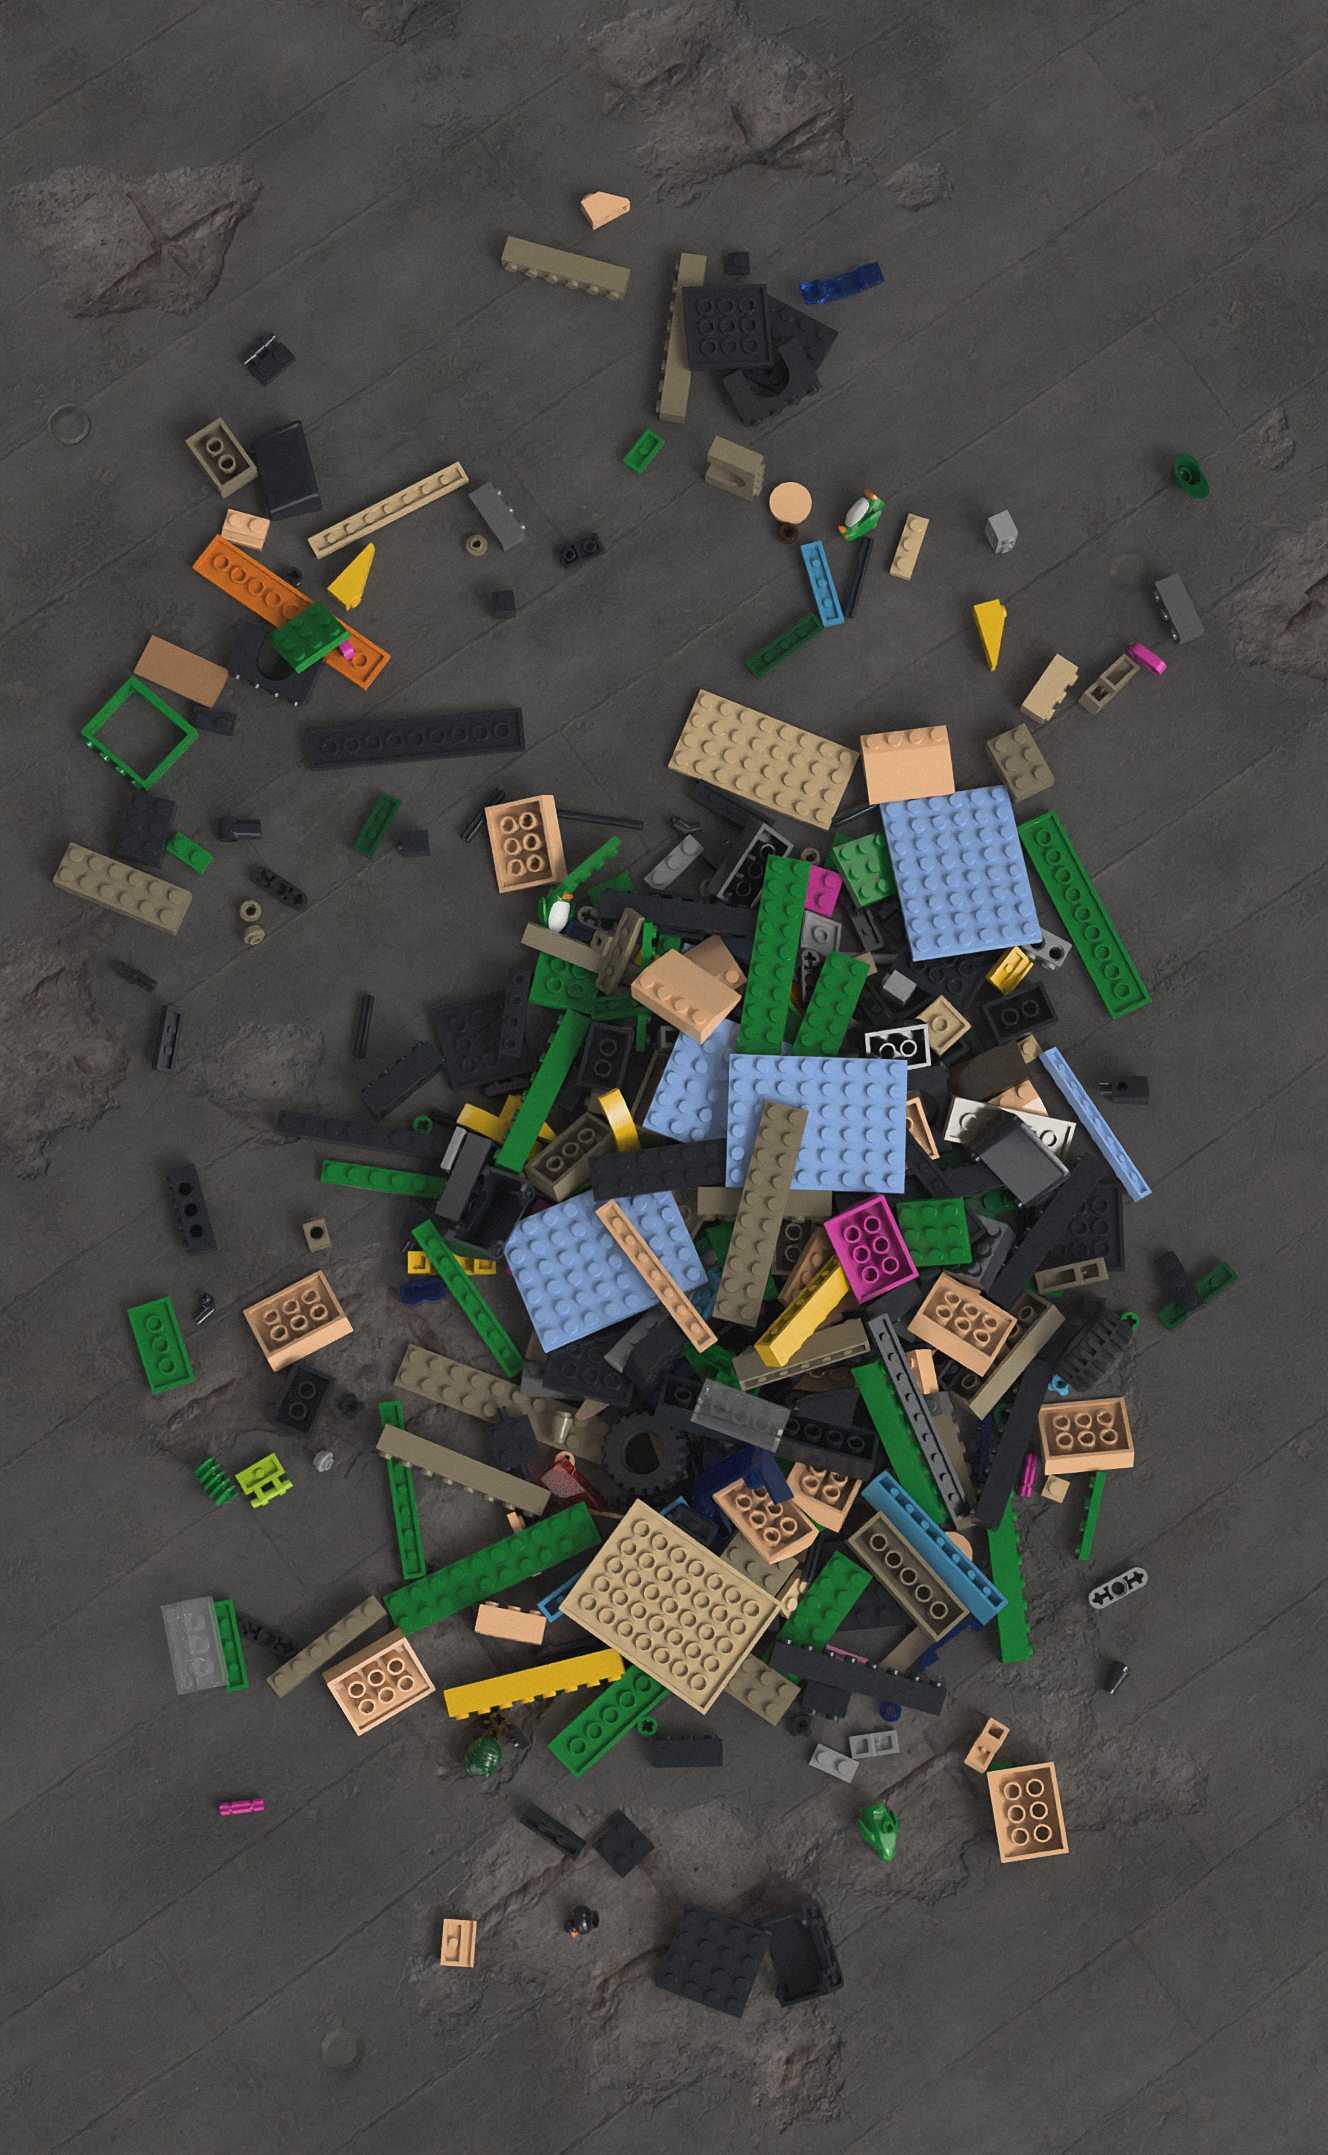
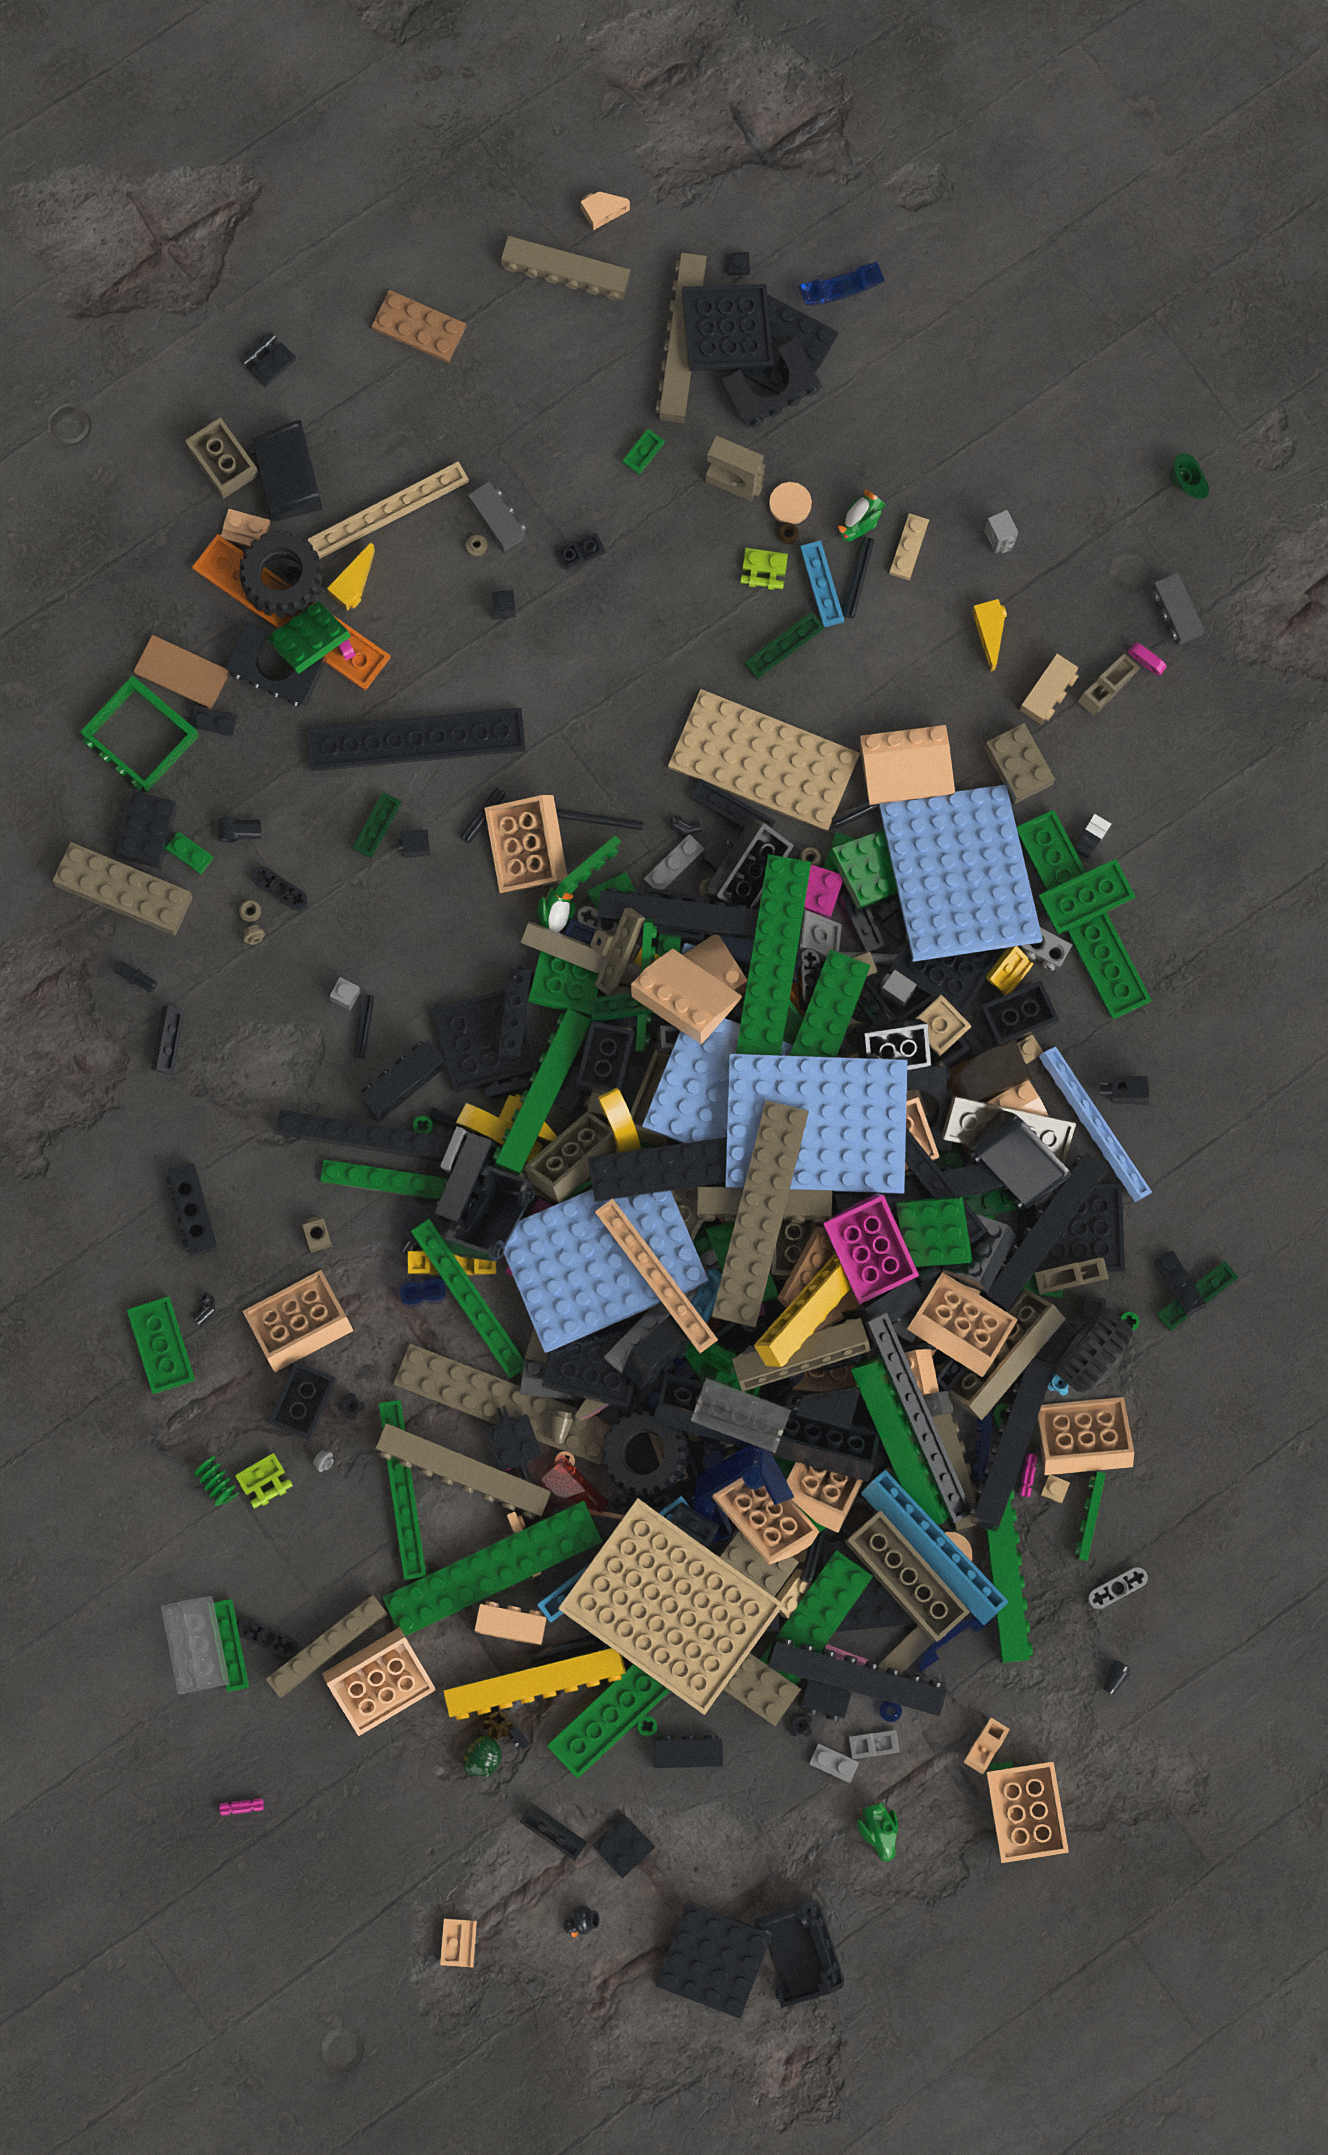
(273, 548): none -> black tyre
(345, 993): none -> light grey brick
(418, 326): none -> medium nougat plate
(766, 563): none -> lime plate
(1086, 896): none -> green plate
(1092, 836): none -> leg

